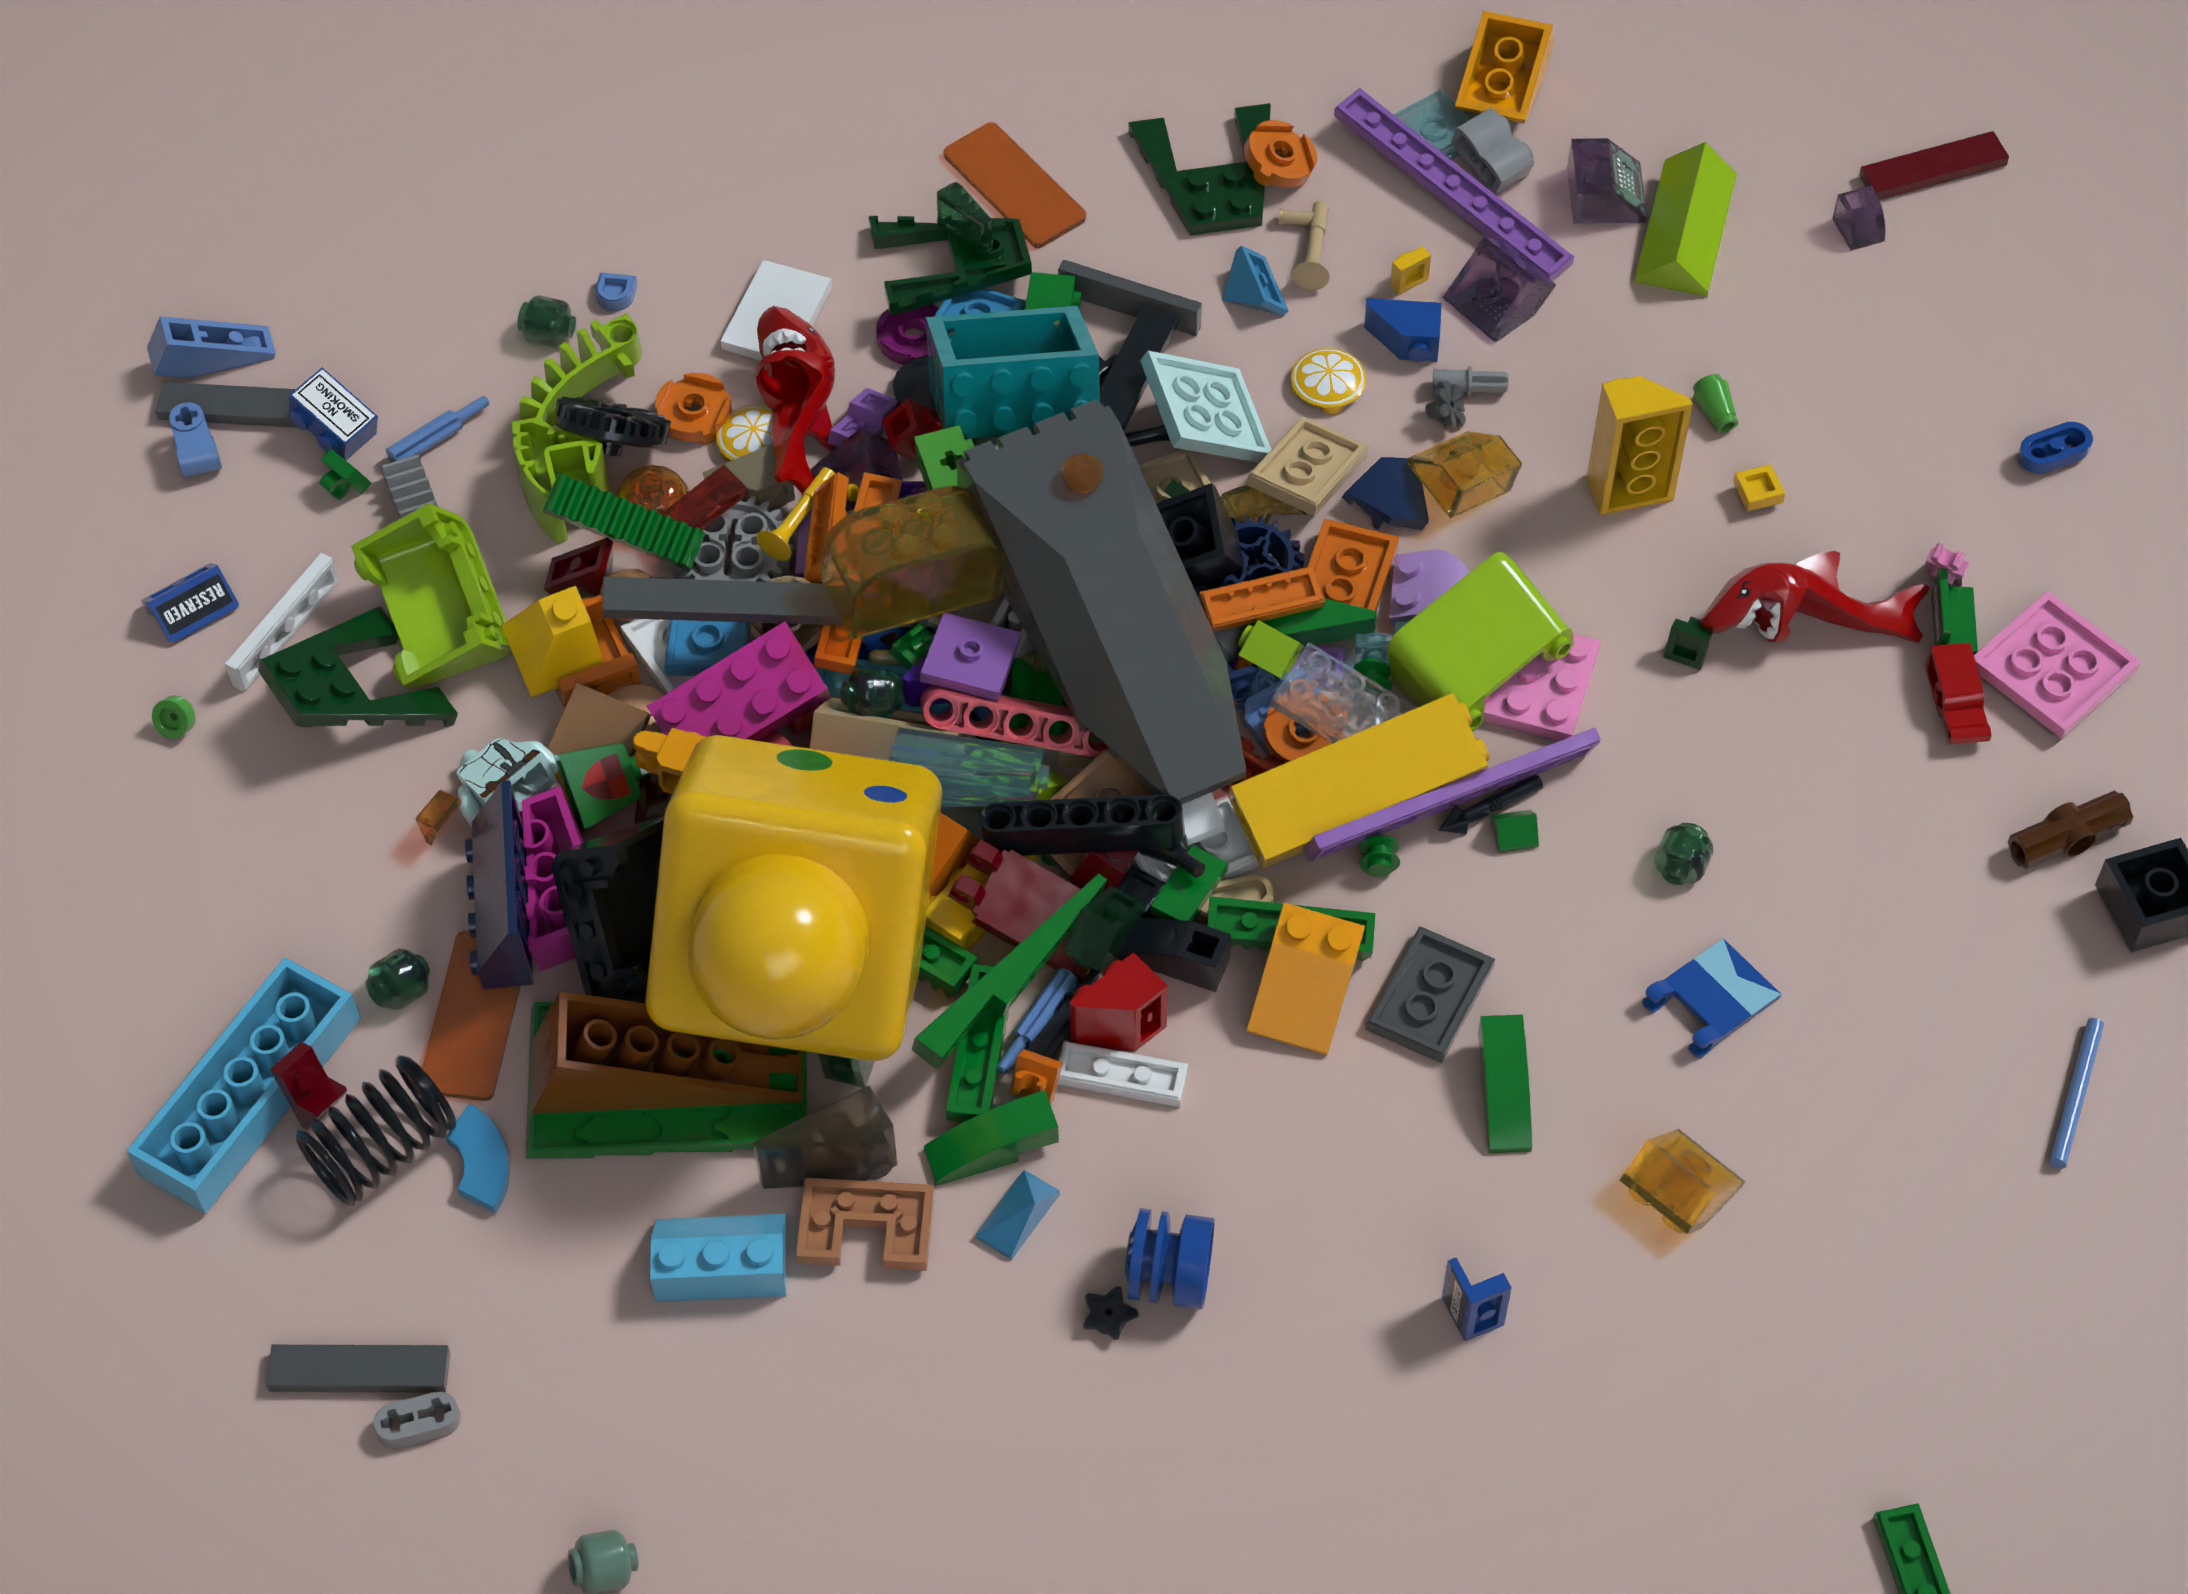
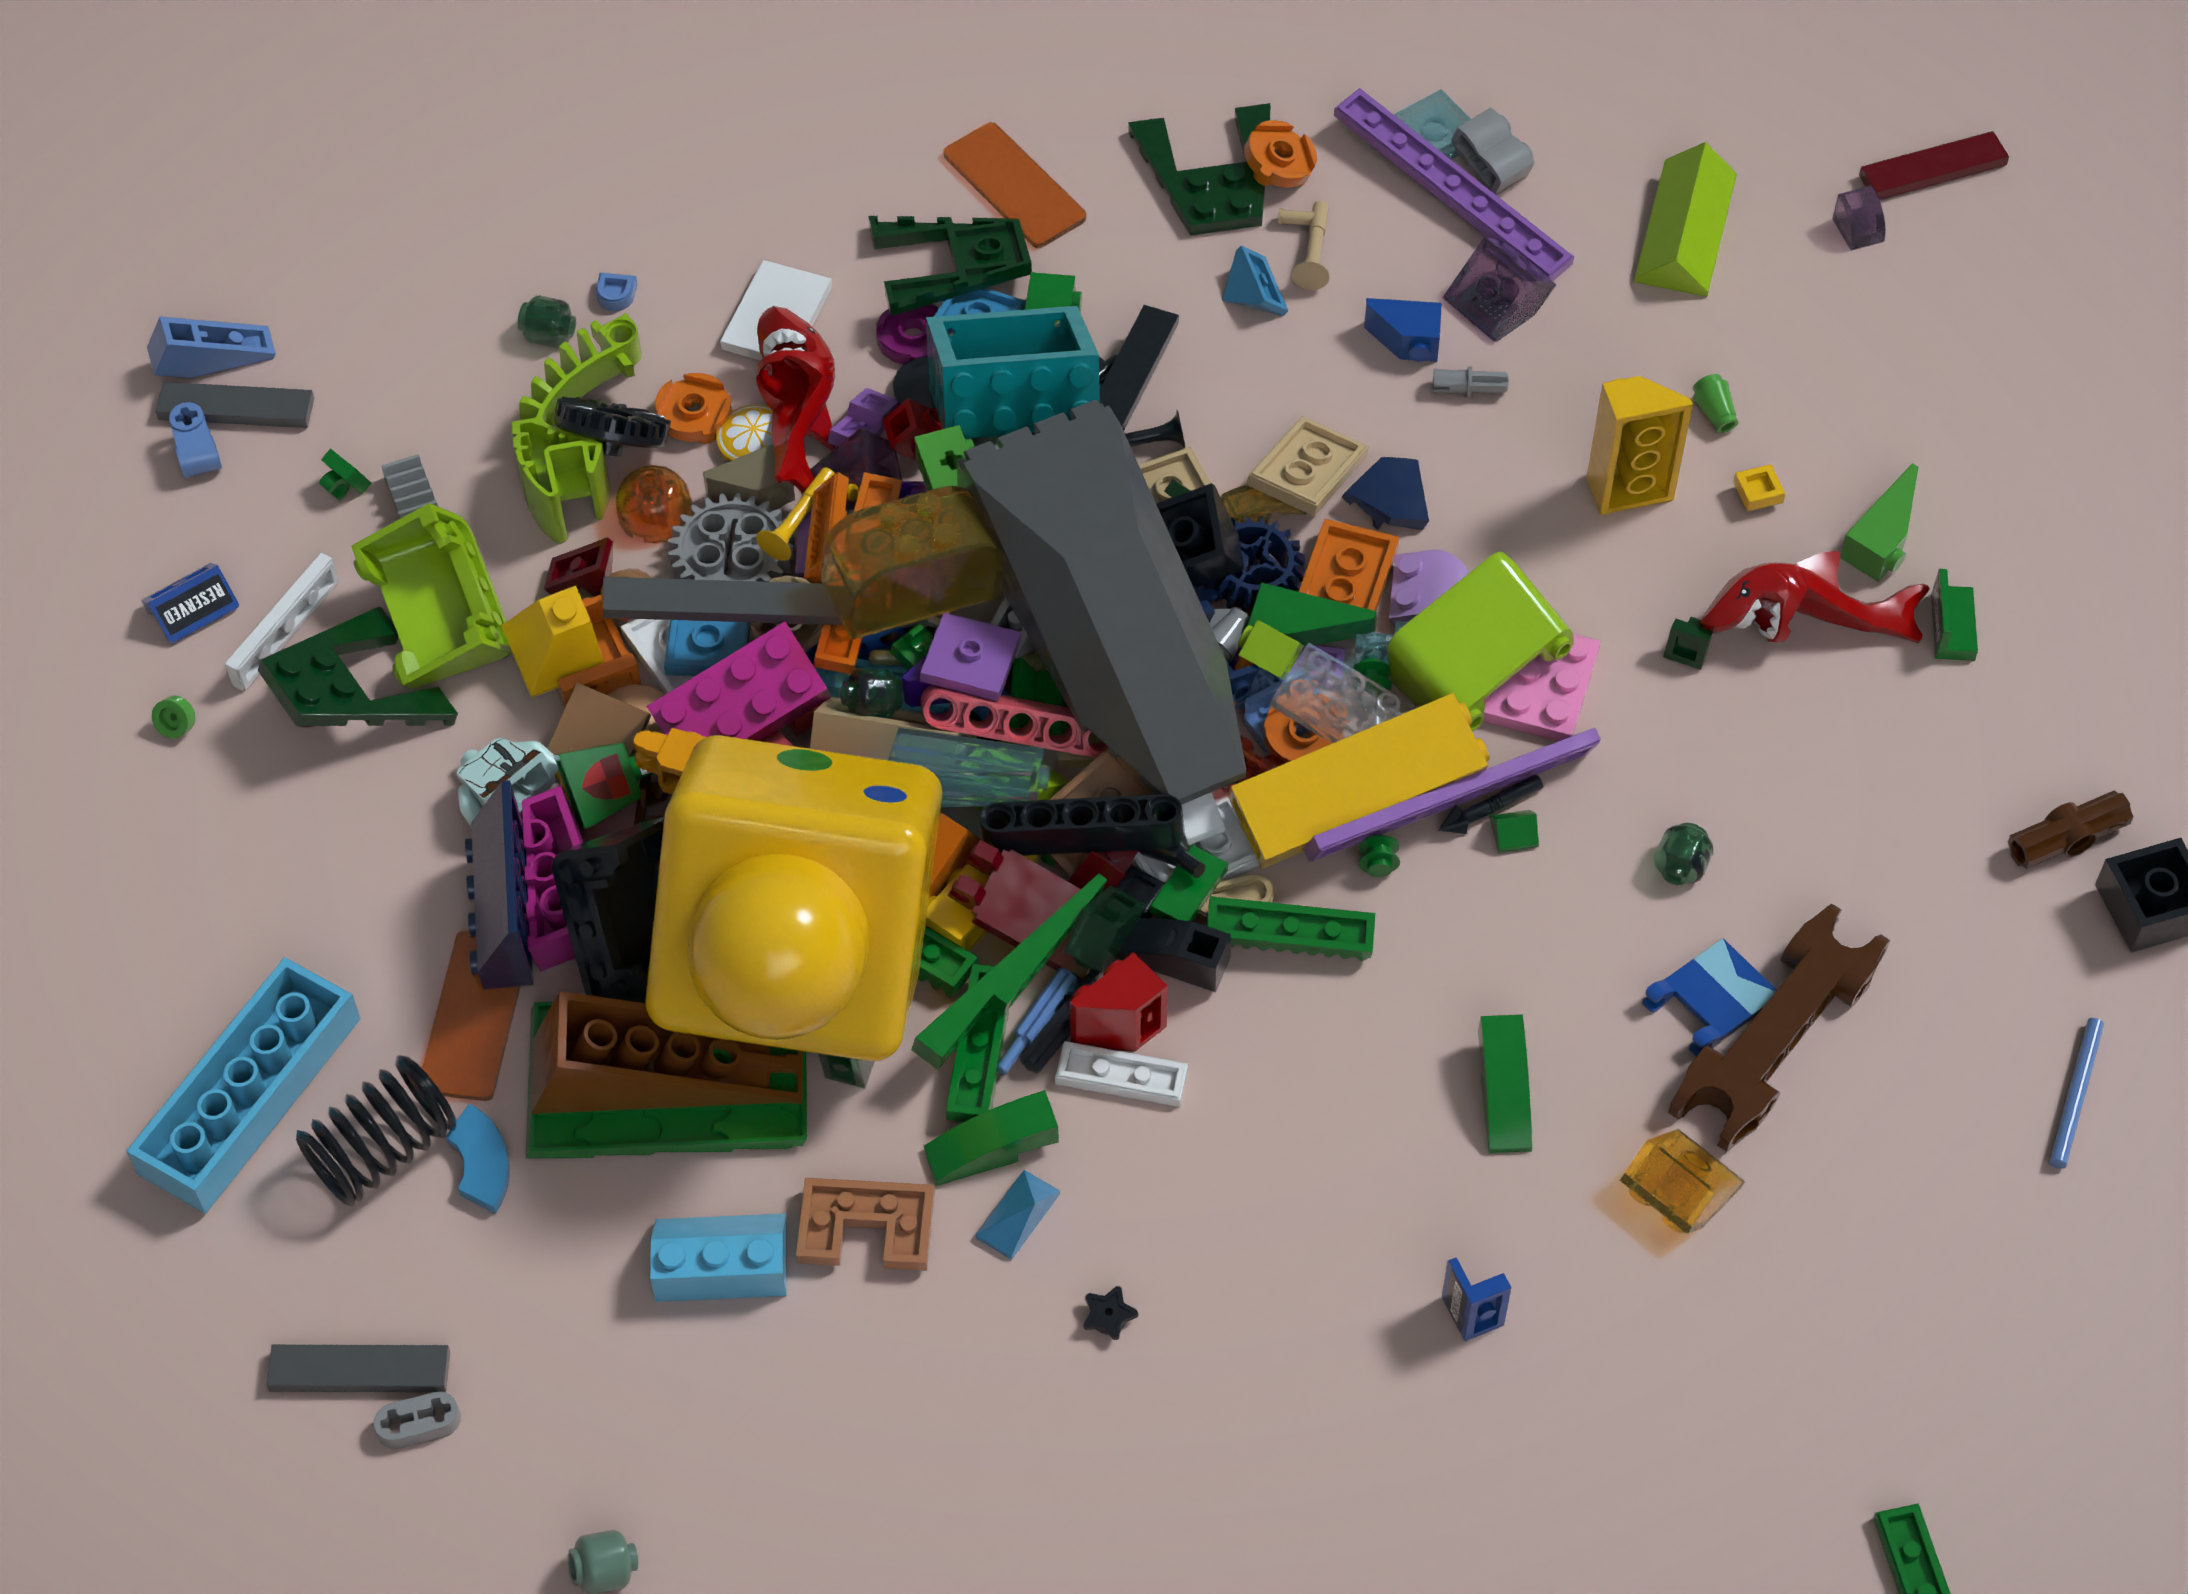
(306, 1084): dark red slope -> none
(332, 414): brick -> none
(398, 979): clear green head -> none
(434, 431): medium blue axle -> none
(437, 815): clear orange slope -> none
(624, 522): green gear -> none
(708, 499): clear red tile -> none
(837, 1142): clear smoke slope -> none
(964, 216): clear green slope -> none
(1035, 1074): orange tile -> none
(1083, 473): clear orange plate -> none
(1129, 296): dark grey tile -> none
(1170, 1258): blue wheel -> none
(1205, 407): light aqua plate -> none
(1262, 599): orange plate -> none
(1305, 978): light orange slope -> none
(1328, 379): dish -> none
(1410, 270): yellow plate -> none
(1430, 994): dark grey tile -> none
(1447, 405): dark grey plant -> none
(1466, 470): clear yellow slope -> none
(1506, 66): light orange slope -> none
(1604, 183): clear purple slope -> none
(1740, 1077): none -> reddish brown piece
(1879, 536): none -> bright green slope
(1944, 559): bright pink plate -> none
(1958, 693): red piece -> none
(2049, 448): blue plate -> none
(2055, 664): bright pink plate -> none

